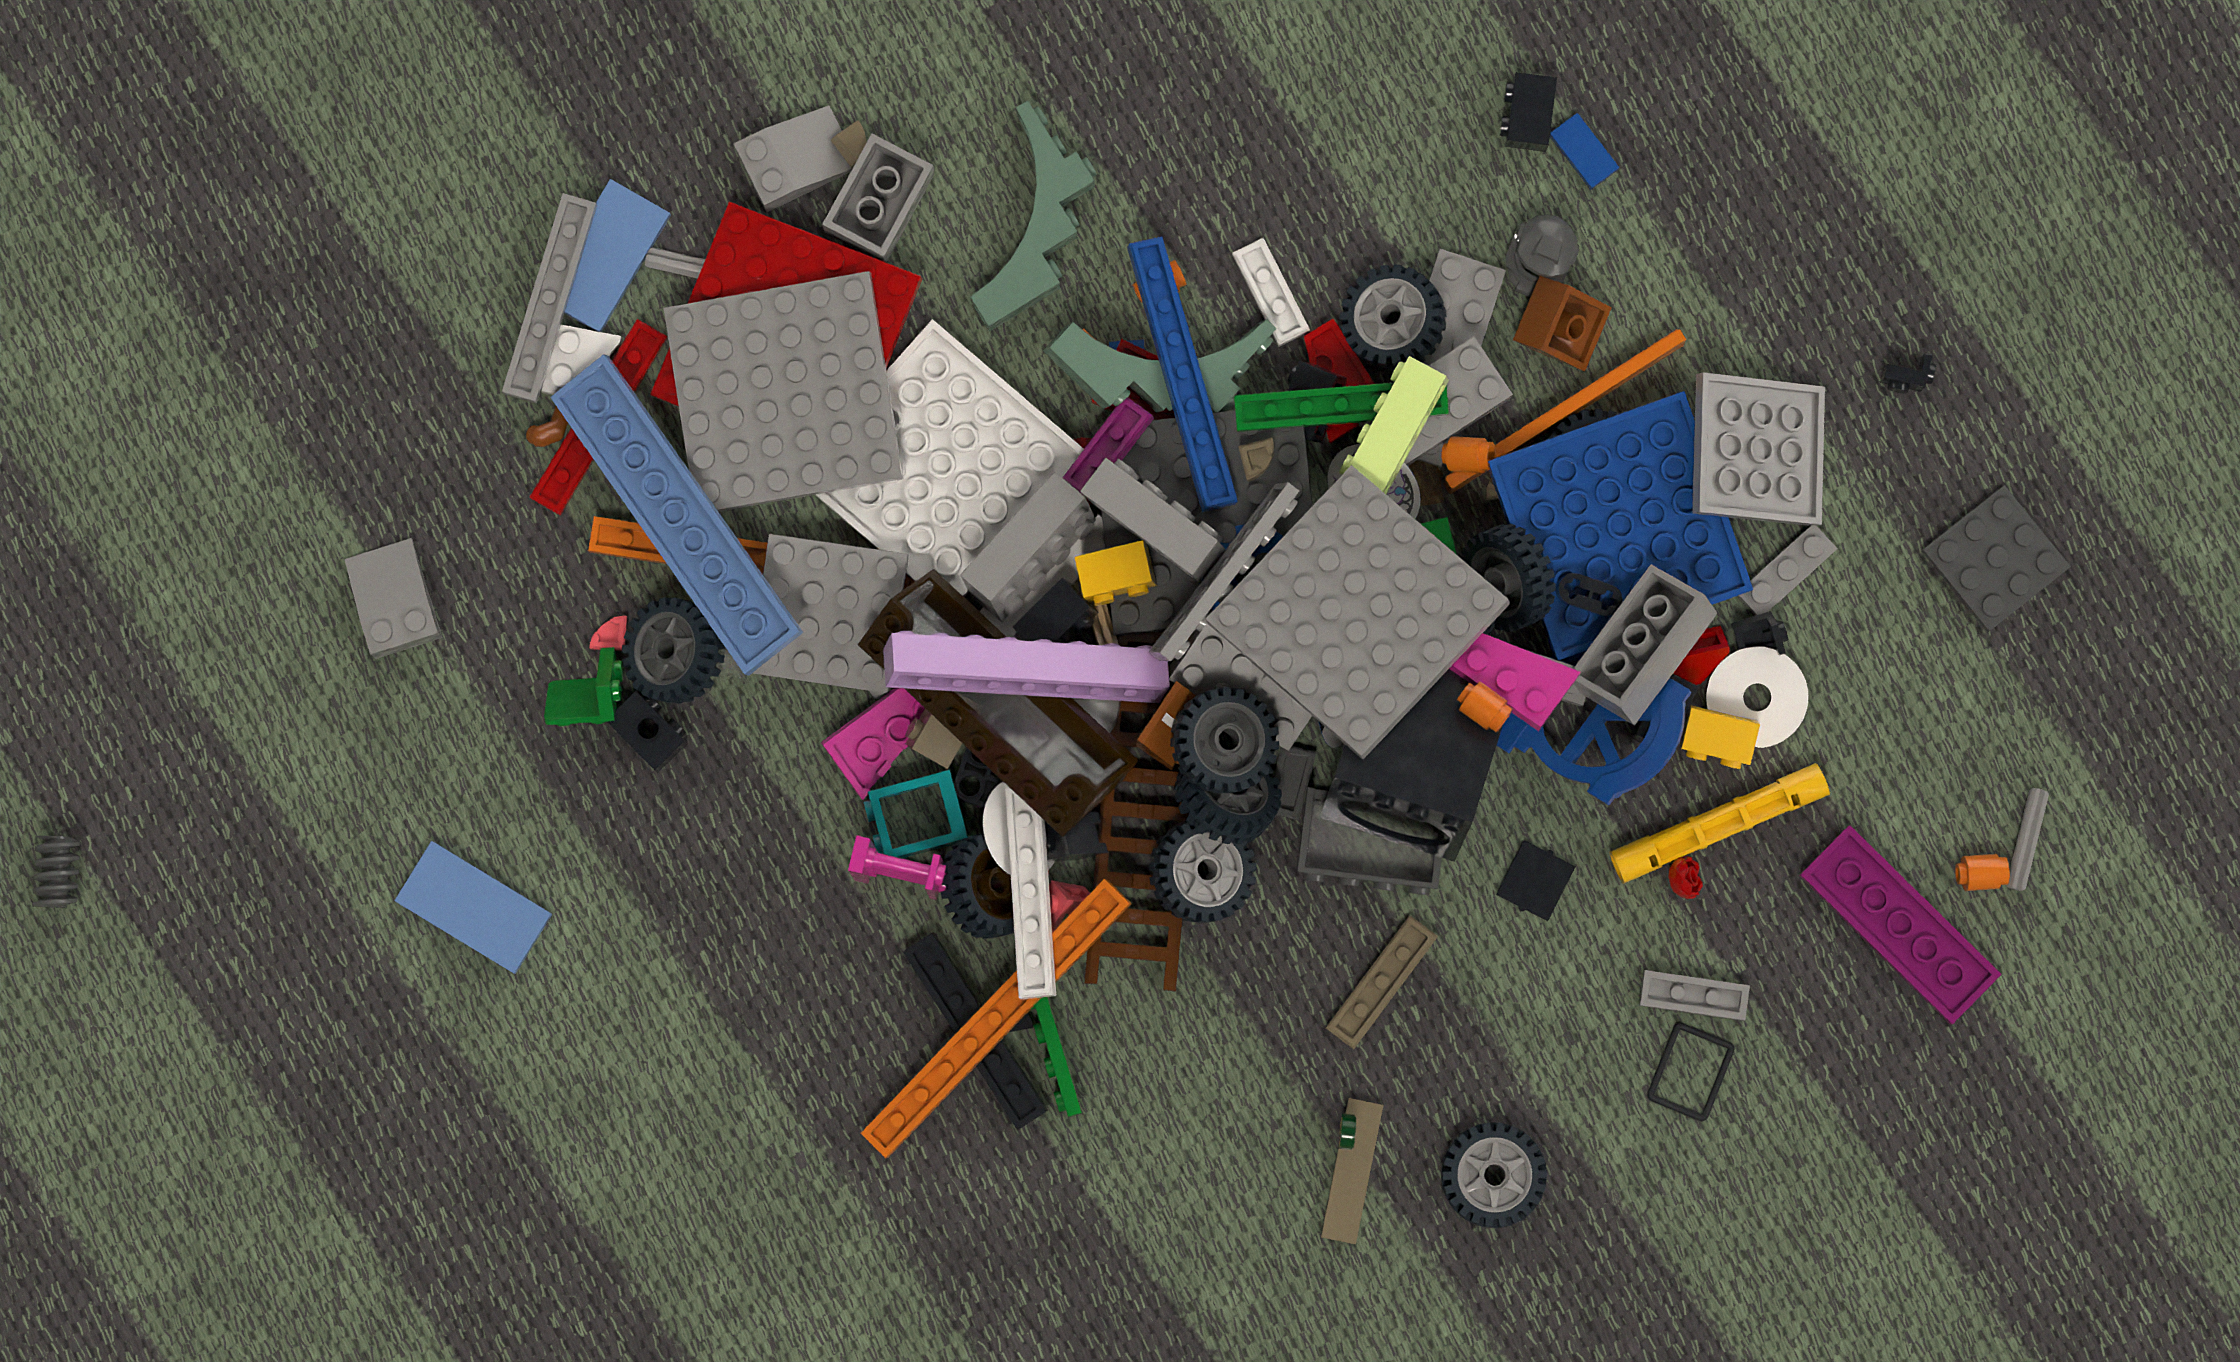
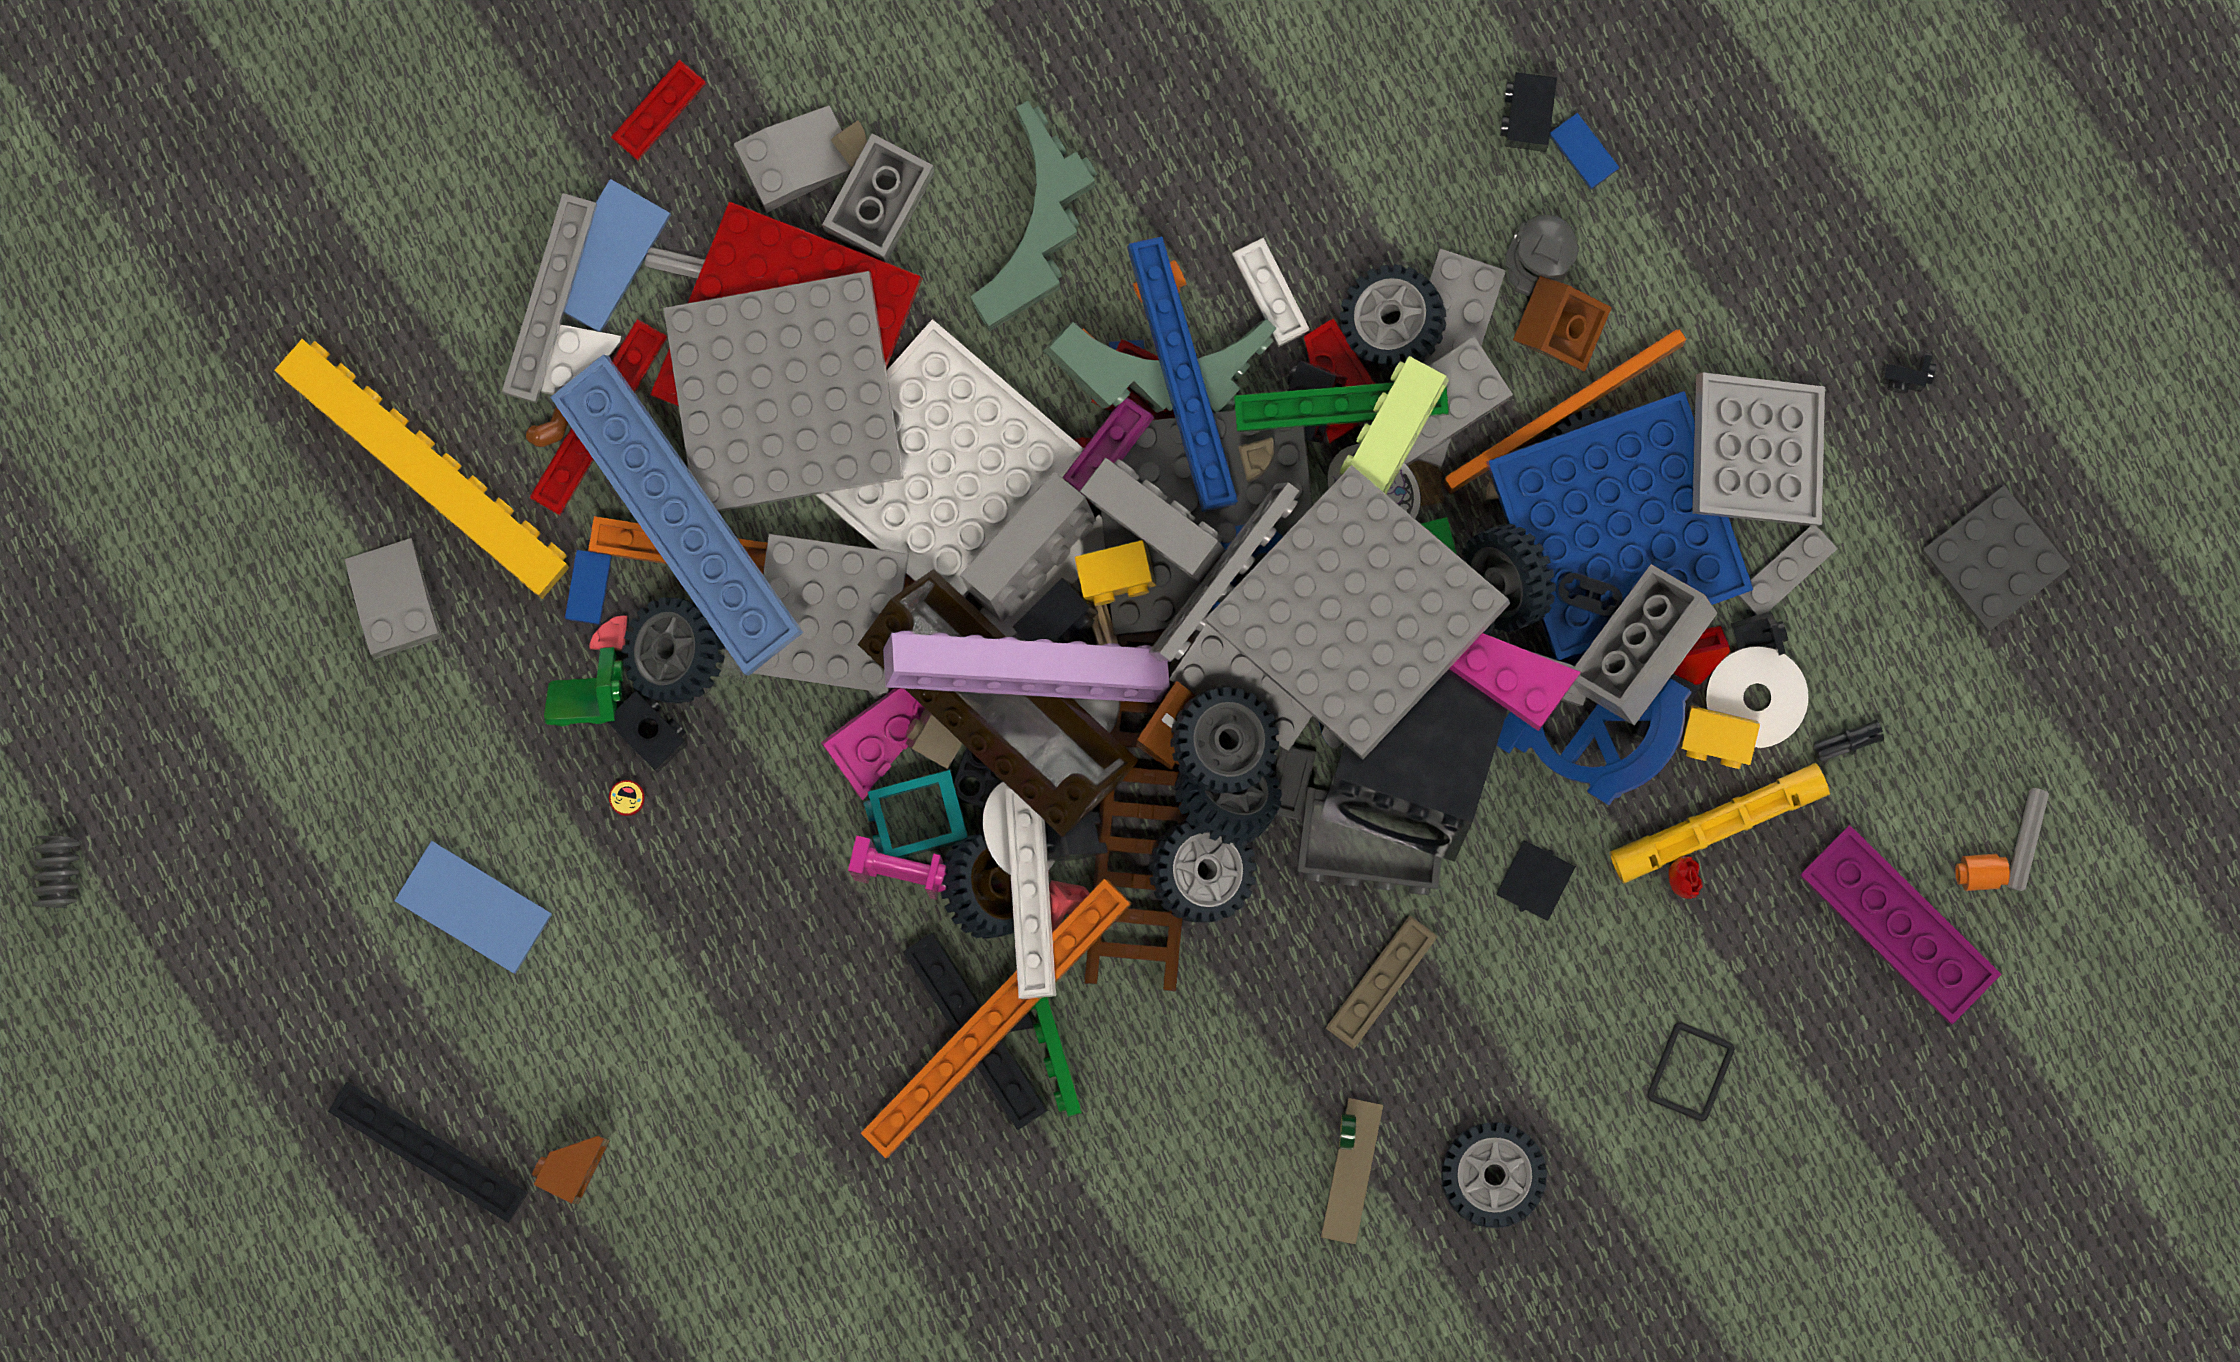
(422, 468): none -> yellow brick
(428, 1152): none -> black plate
(570, 1169): none -> dark orange slope
(588, 587): none -> blue tile
(627, 798): none -> tile
(658, 110): none -> red tile
(1468, 454): orange brick -> none
(1484, 706): orange brick -> none
(1694, 995): light grey plate -> none
(1848, 741): none -> black axle

